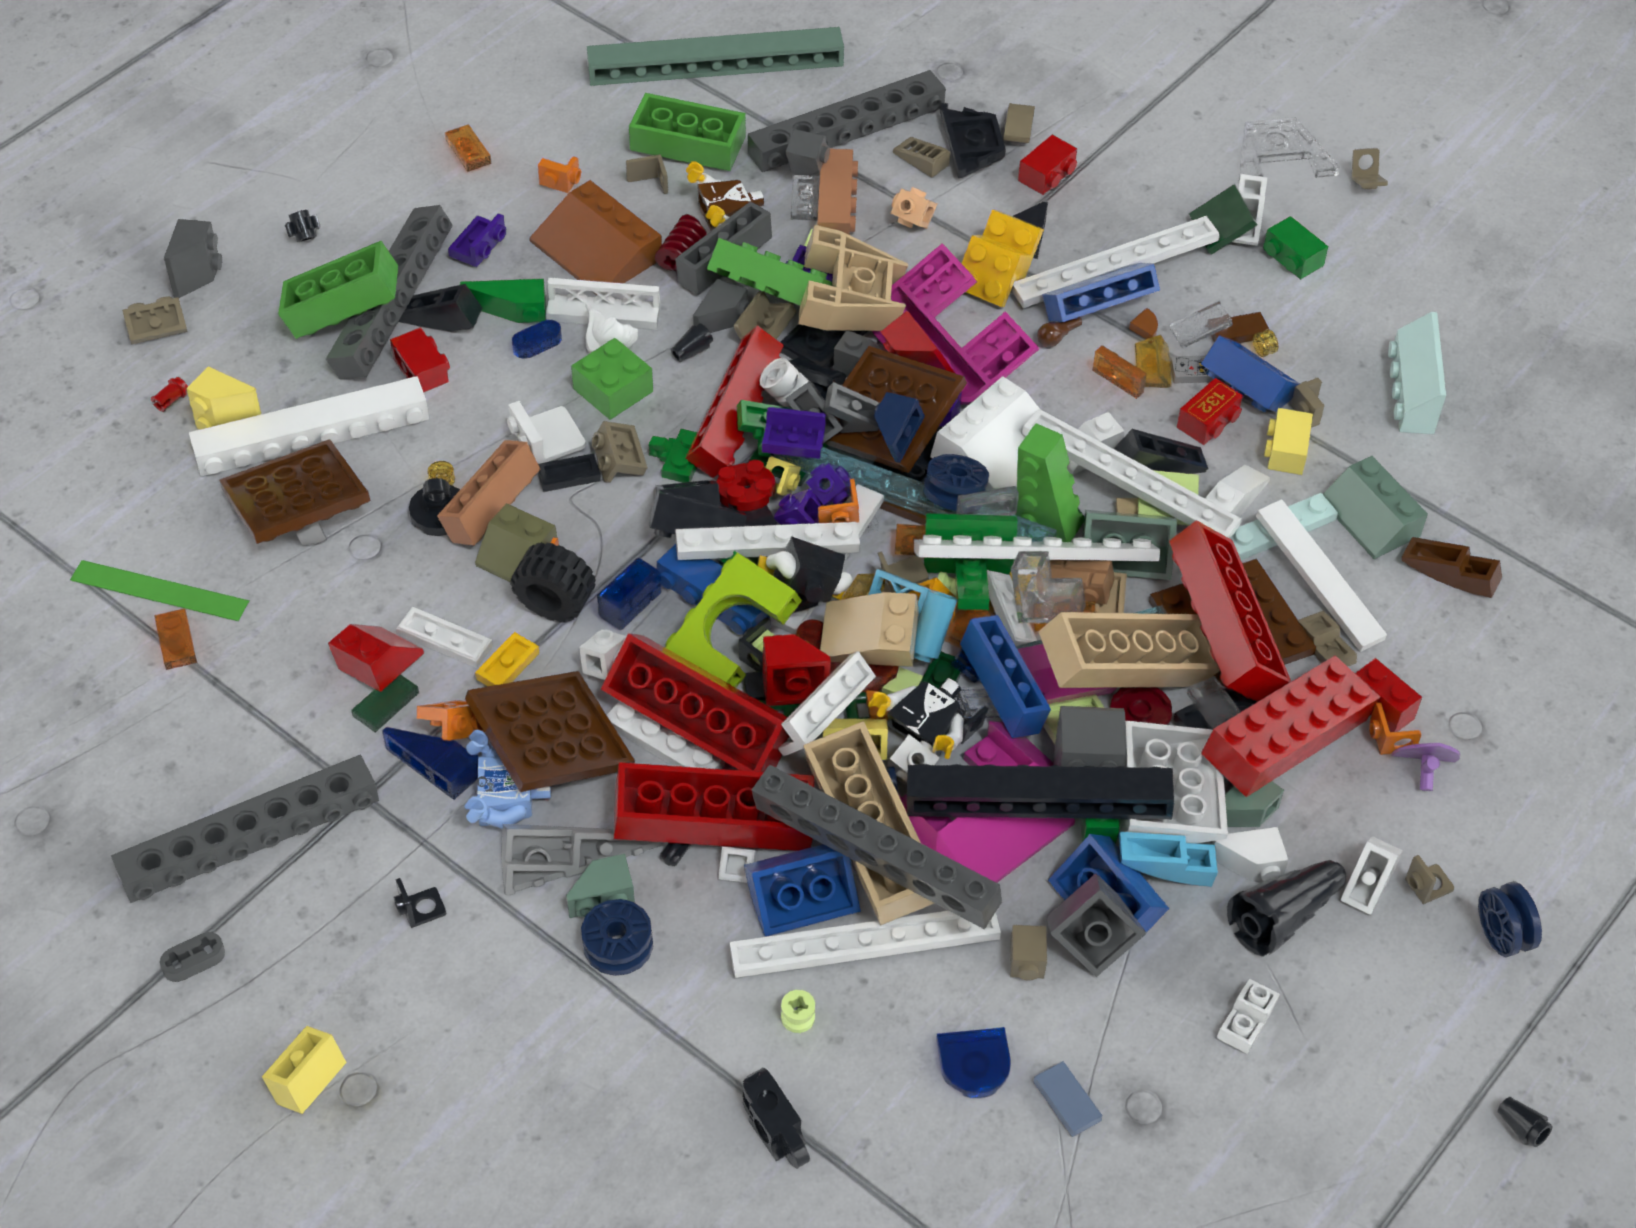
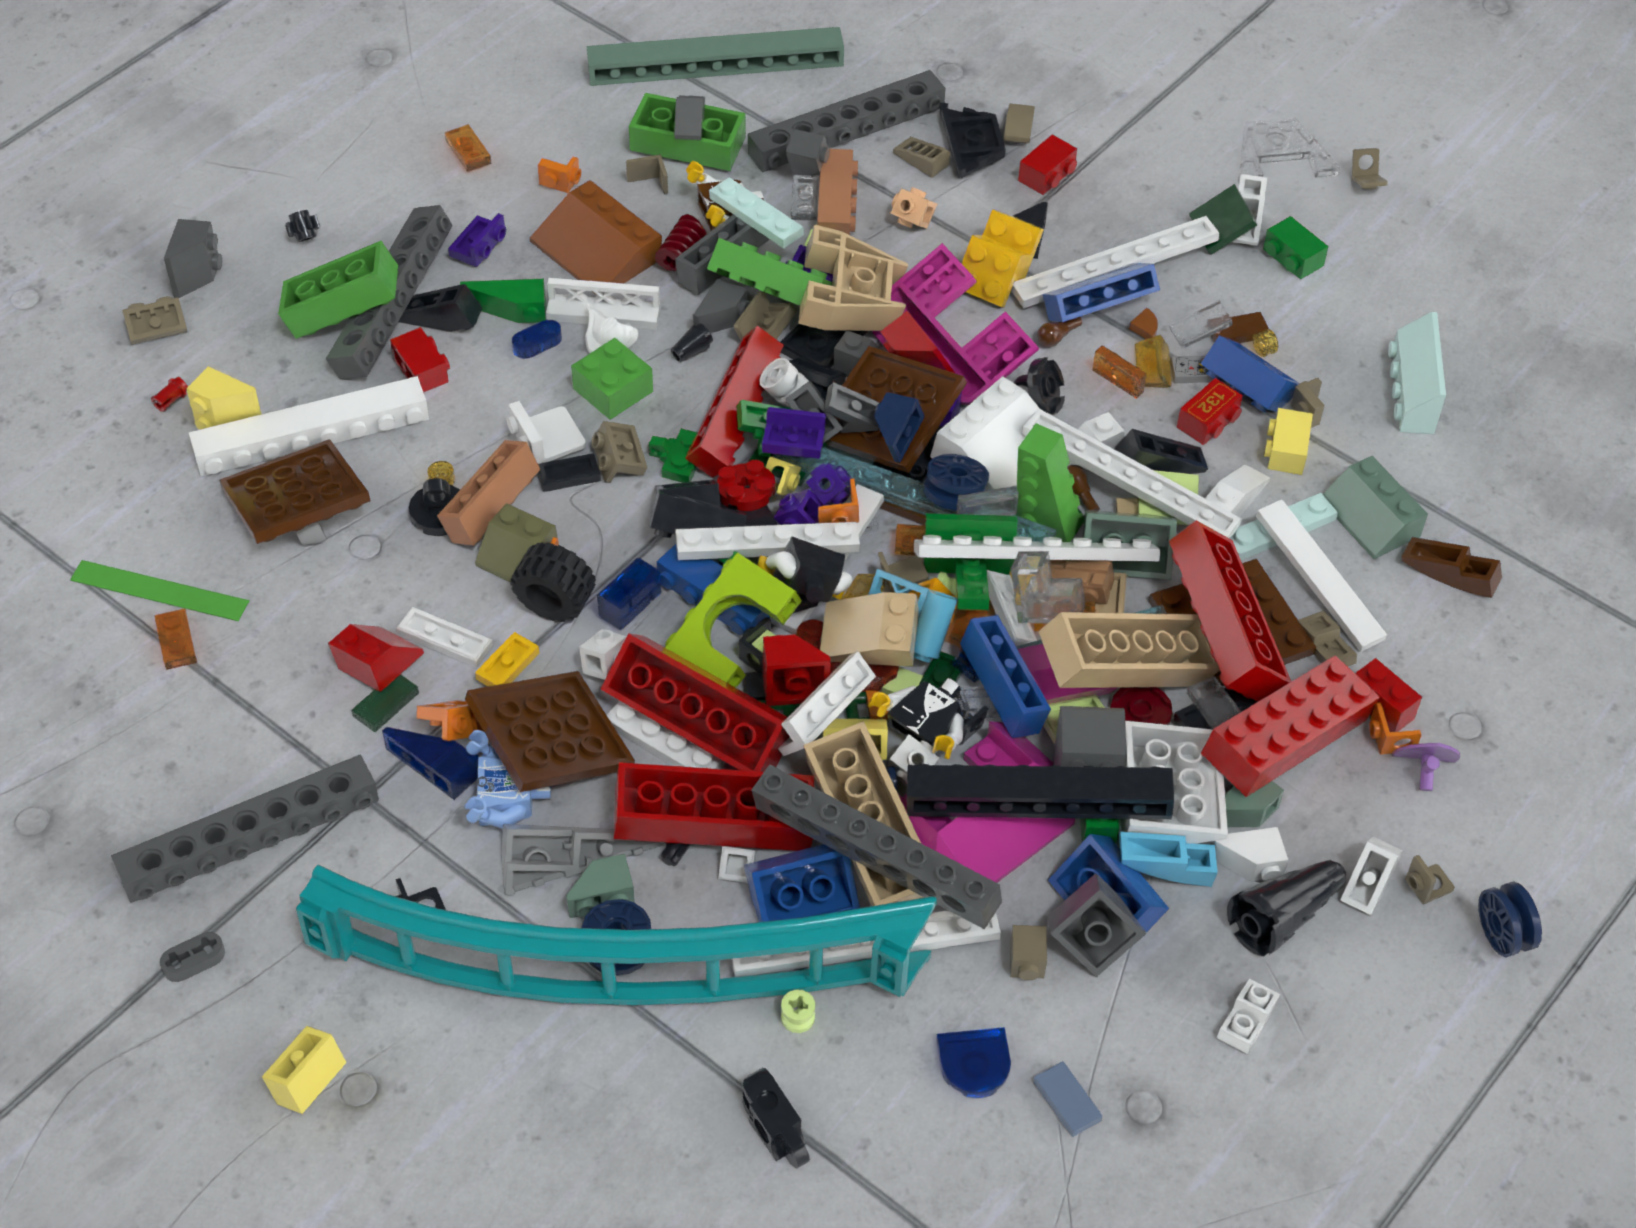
(689, 117): none -> dark grey slope
(756, 212): none -> light aqua plate
(894, 927): none -> teal piece
(1044, 384): none -> black tile
(1082, 488): none -> reddish brown piece
(1526, 1122): black cone -> none

